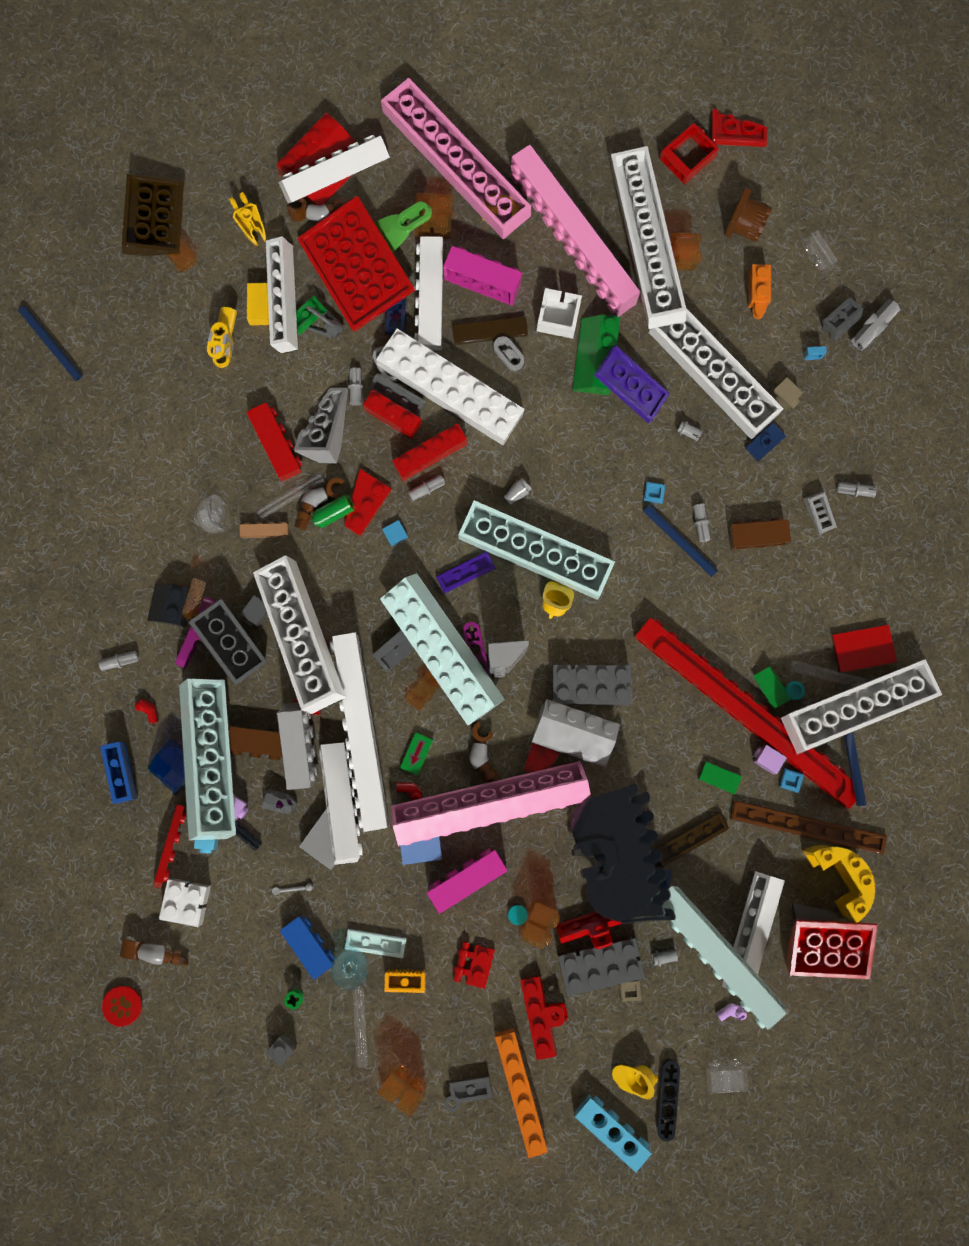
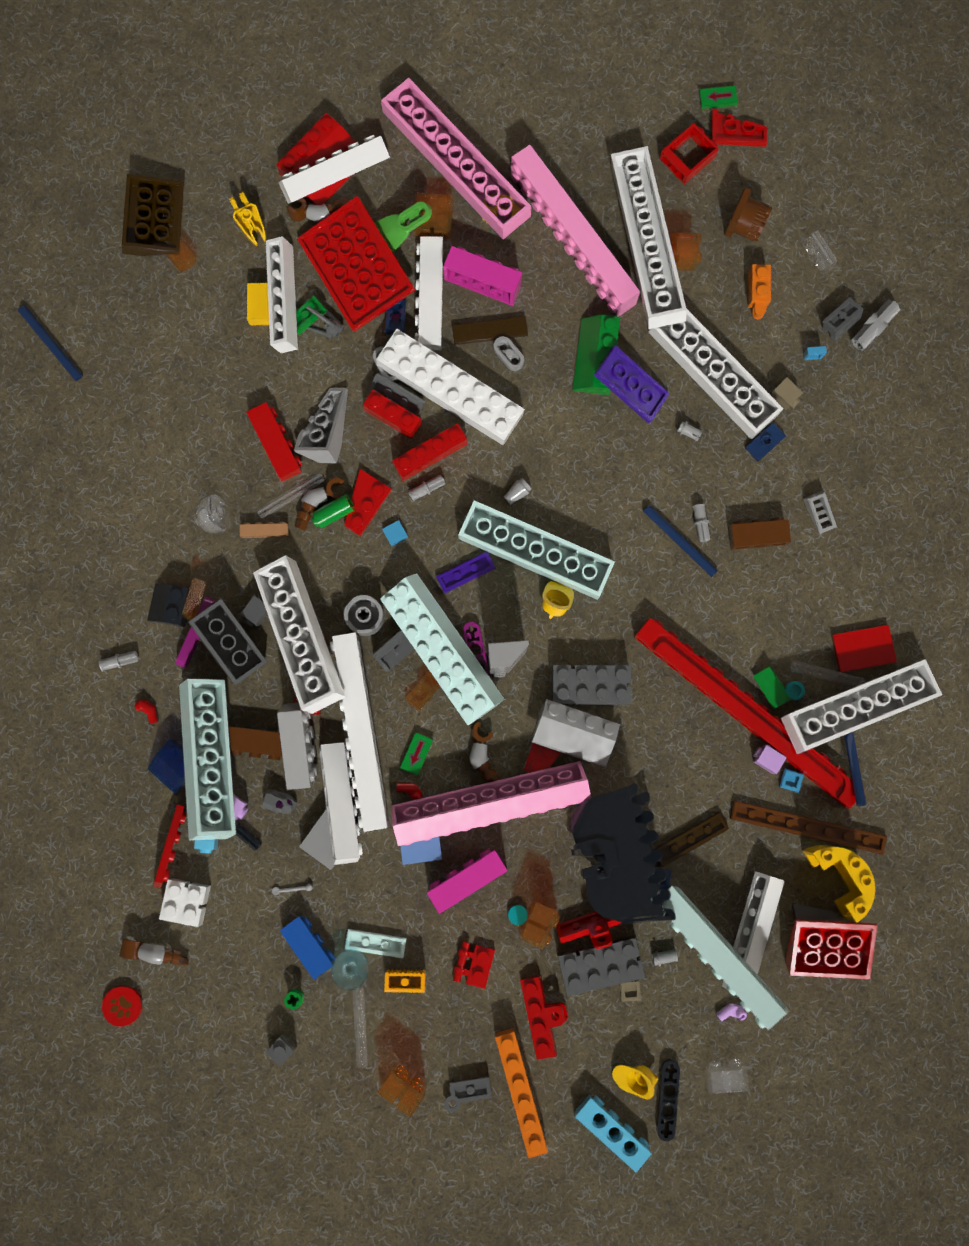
(119, 772): blue brick -> none
(221, 336): yellow connector -> none
(355, 386): light grey axle -> none
(355, 609): none -> light grey brick
(559, 317): white piece -> none
(654, 492): dark azure tile -> none
(718, 97): none -> green tile
(720, 778): green tile -> none
(857, 489): light grey axle -> none

